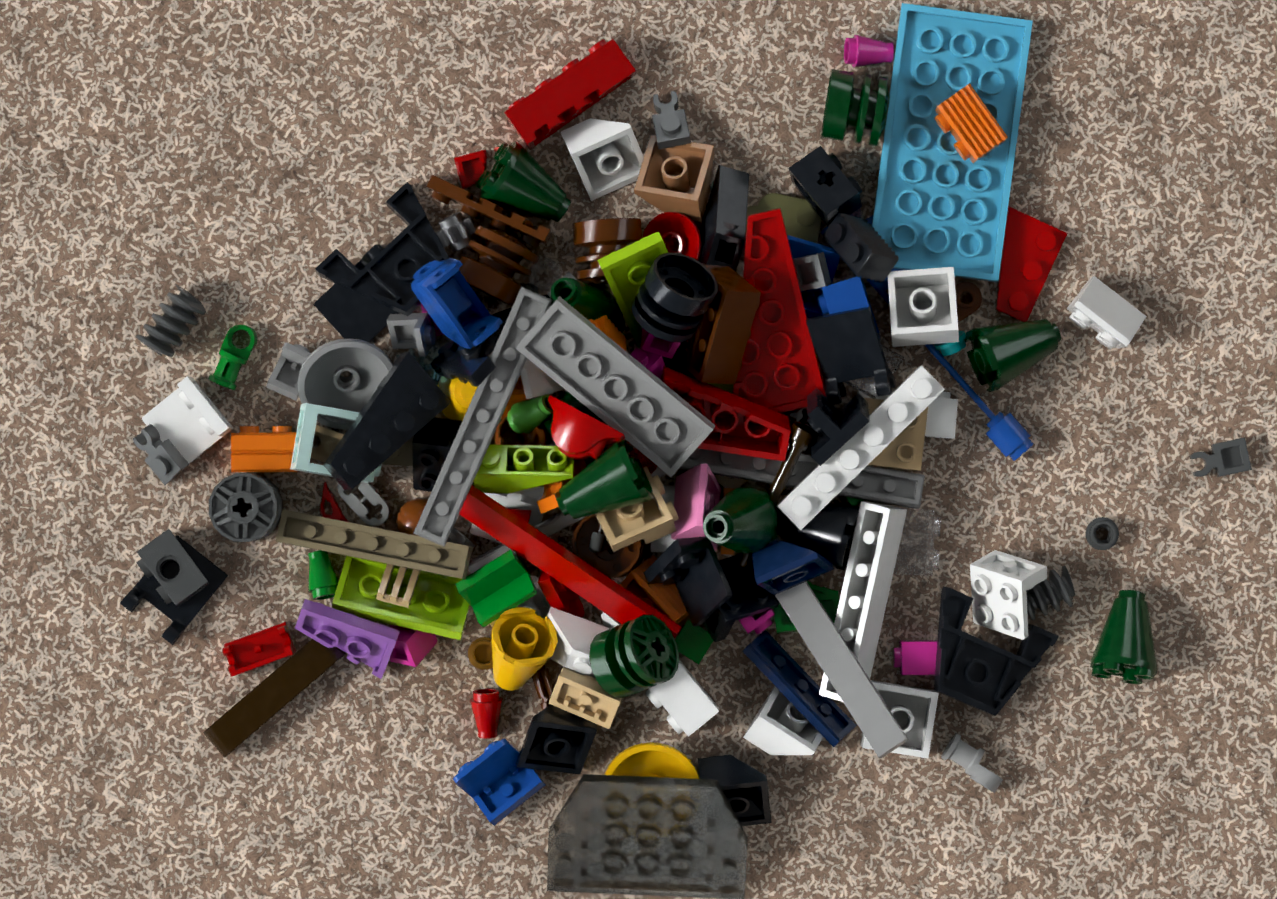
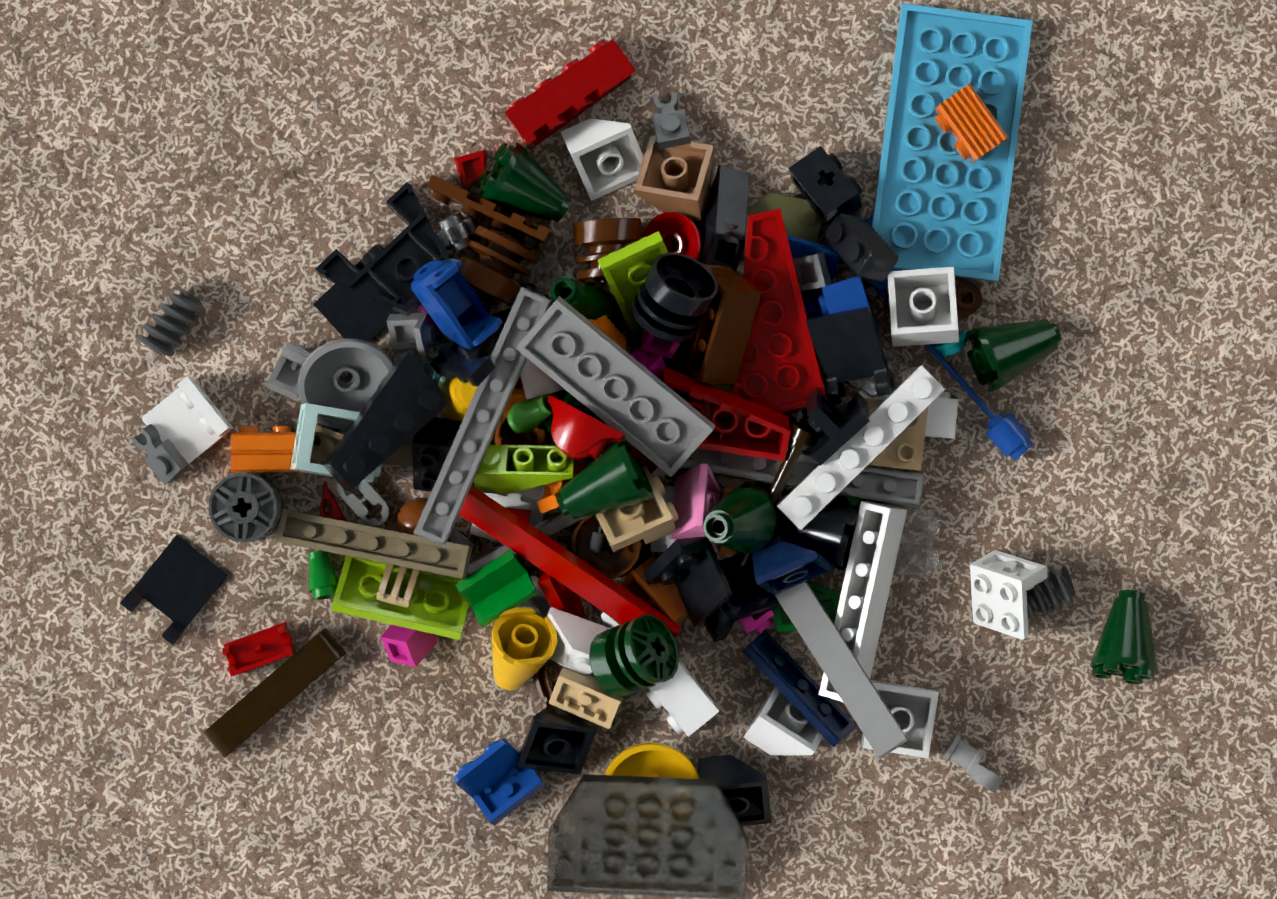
(166, 549): dark grey brick -> none
(232, 358): green connector -> none
(356, 636): medium lavender wing -> none
(481, 653): pearl gold plate -> none
(486, 710): red cone -> none
(693, 642): green tile -> none
(855, 107): dark green wheel -> none
(866, 51): dark pink cone -> none
(915, 657): dark pink brick -> none
(975, 669): black wing -> none
(1025, 263): red wing -> none
(1106, 314): white slope -> none
(1110, 526): dark grey plate -> none
(1226, 457): dark grey plate -> none

